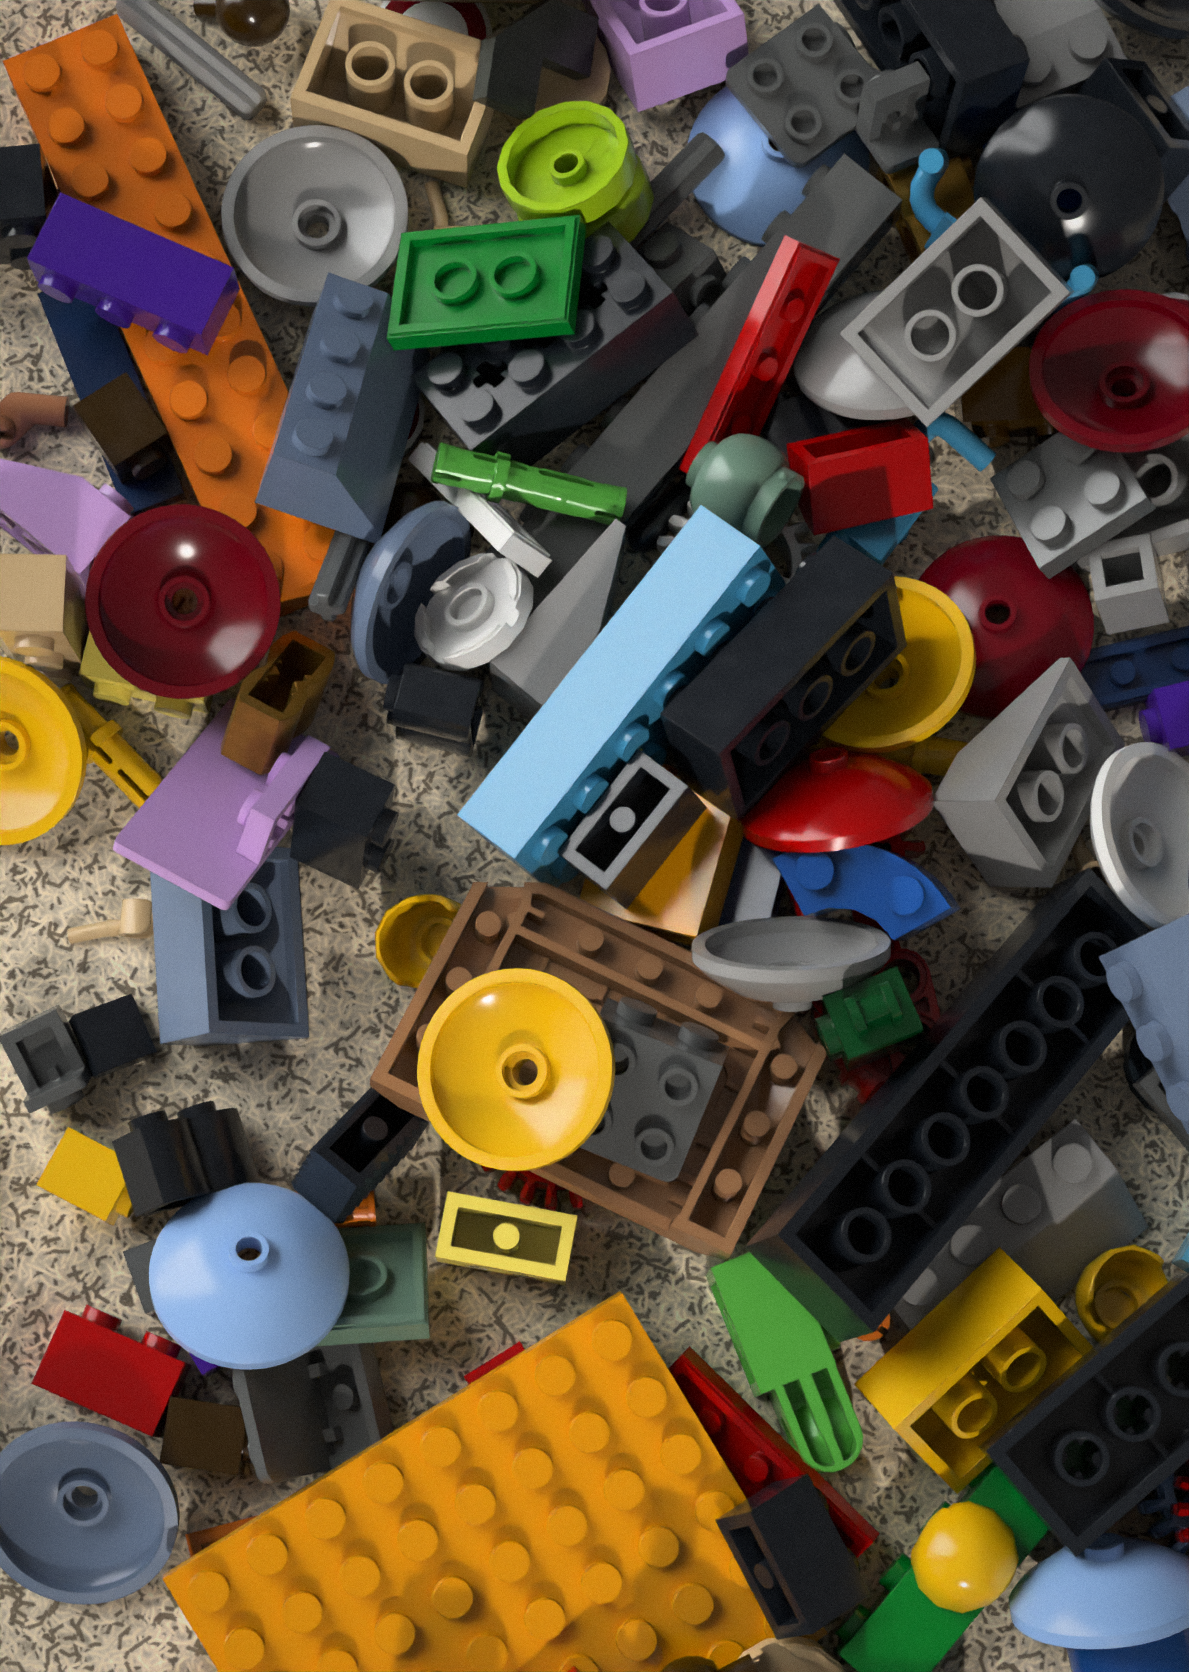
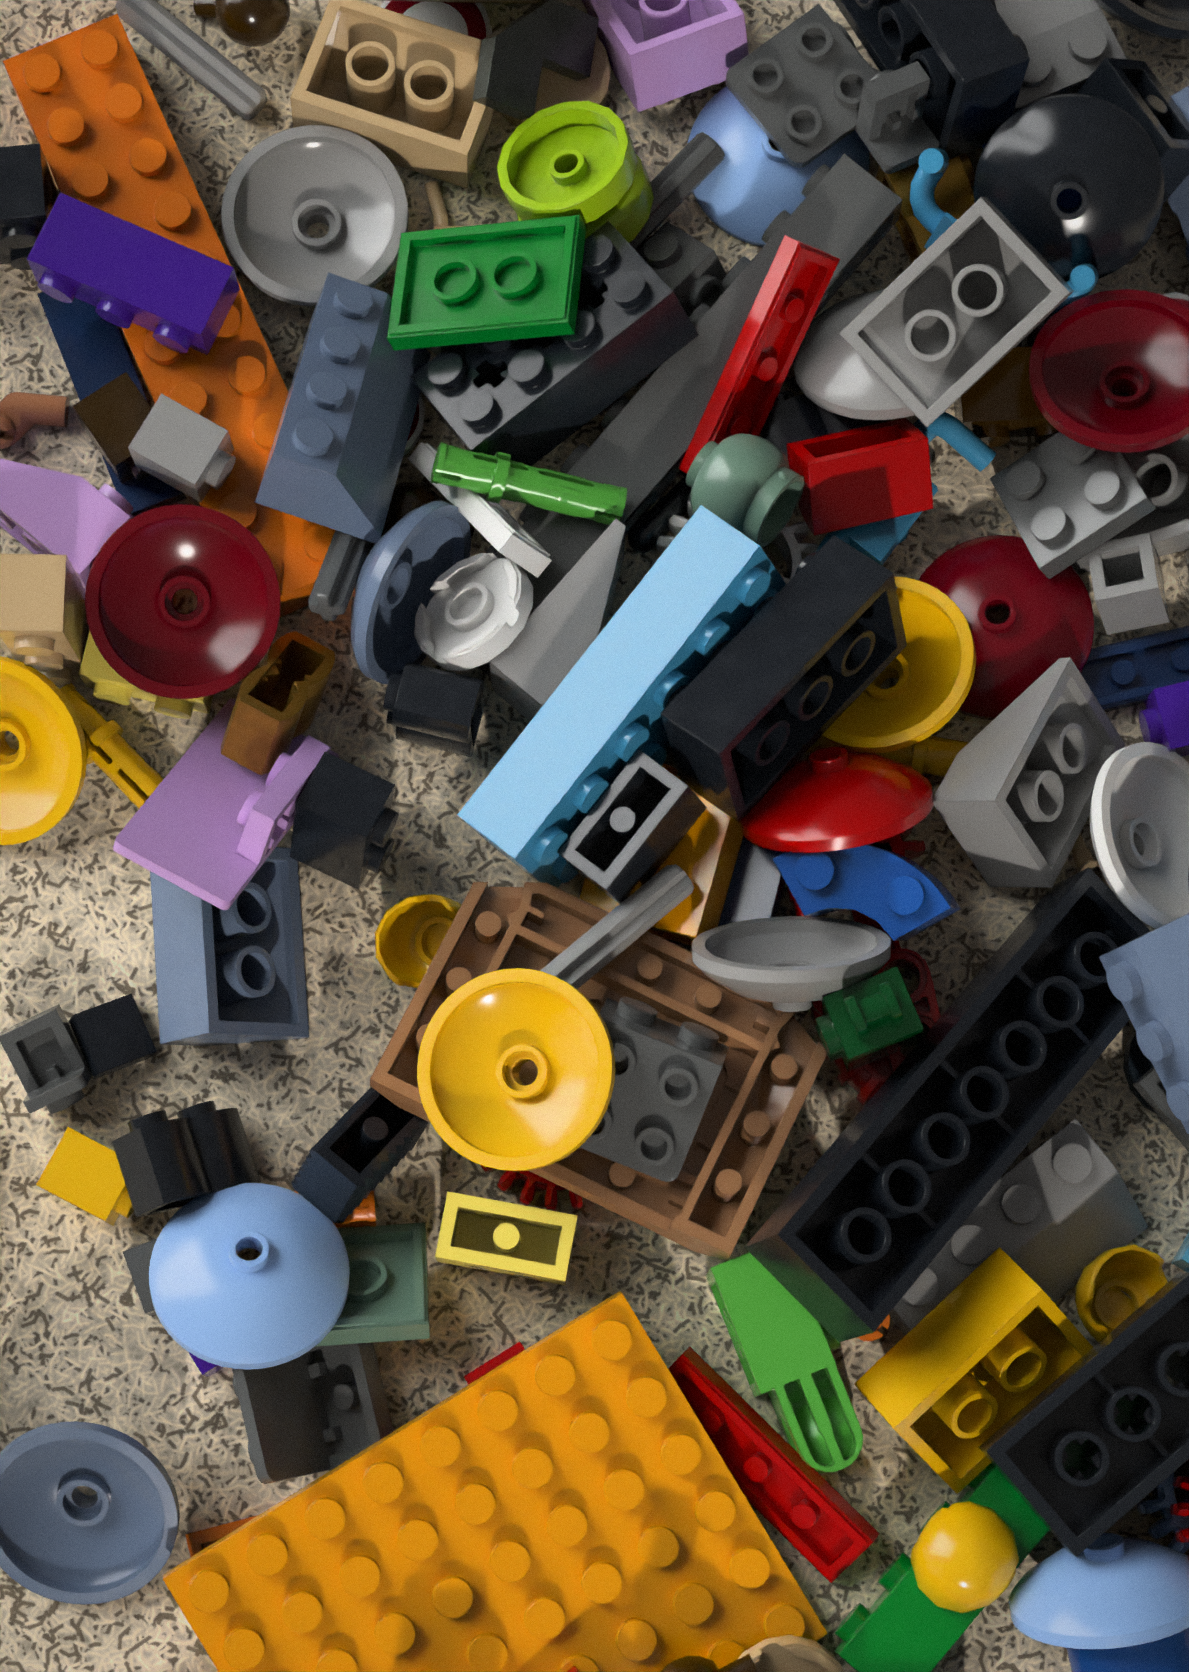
(111, 1371): red brick -> none
(134, 922): tan hand -> none
(183, 449): none -> light grey brick
(205, 1437): dark brown brick -> none
(621, 926): none -> light grey axle
(793, 1557): black brick -> none

